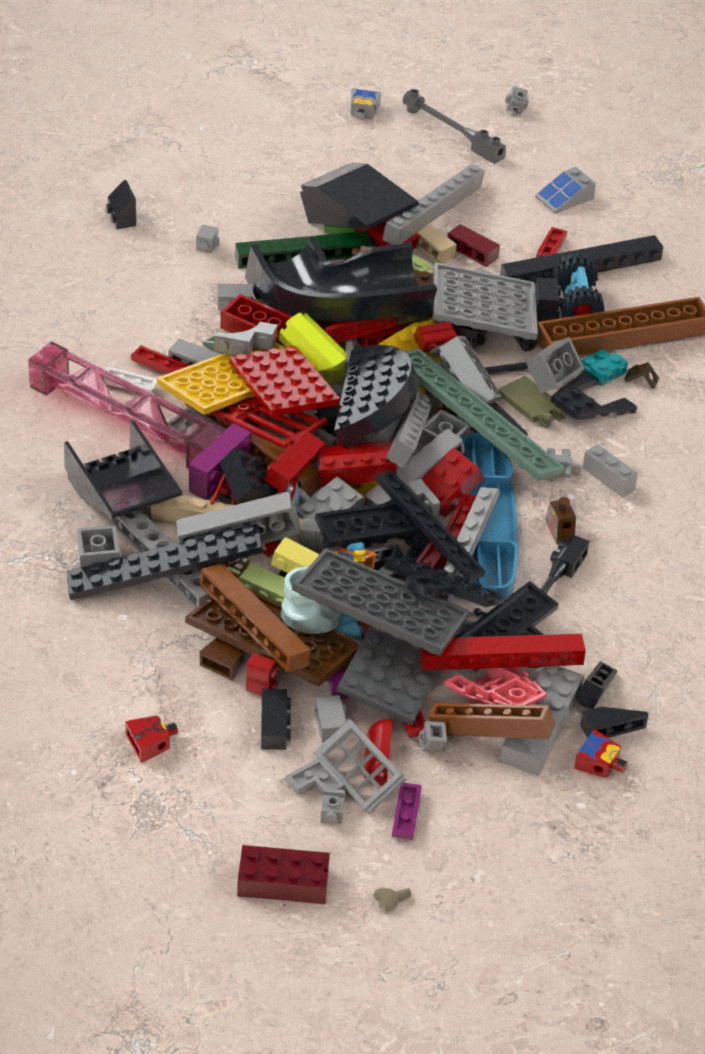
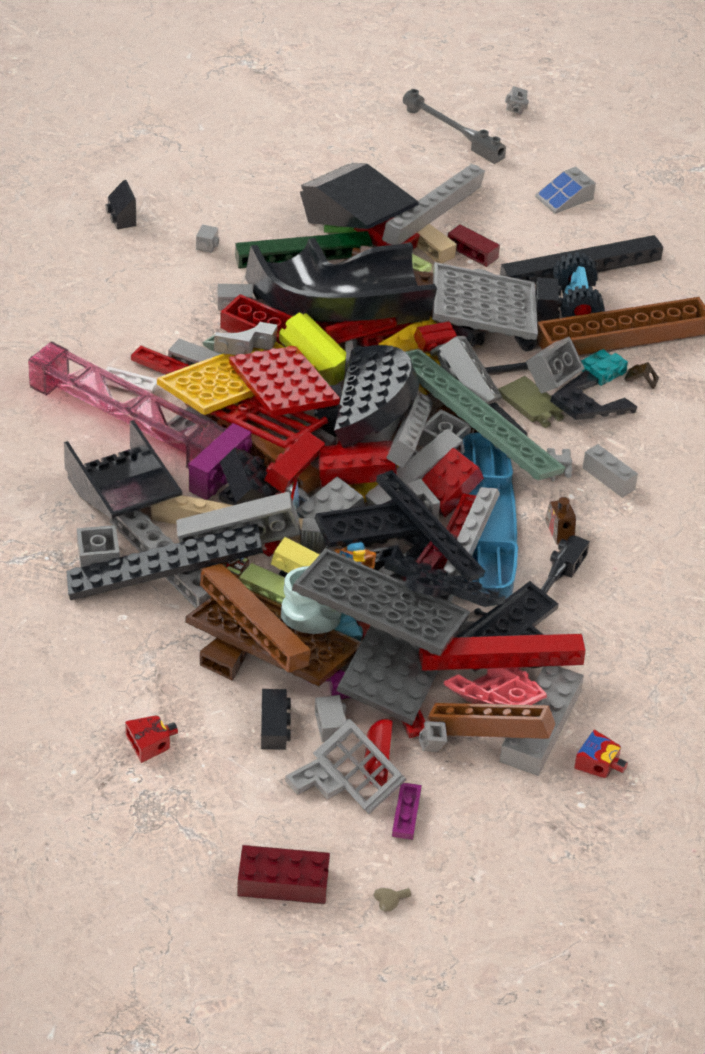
(223, 488): red plant -> none
(261, 674): red brick -> none
(332, 805): light grey brick -> none
(364, 103): light grey torso -> none
(552, 242): red plate -> none
(596, 685): black slope -> none
(612, 721): black slope -> none

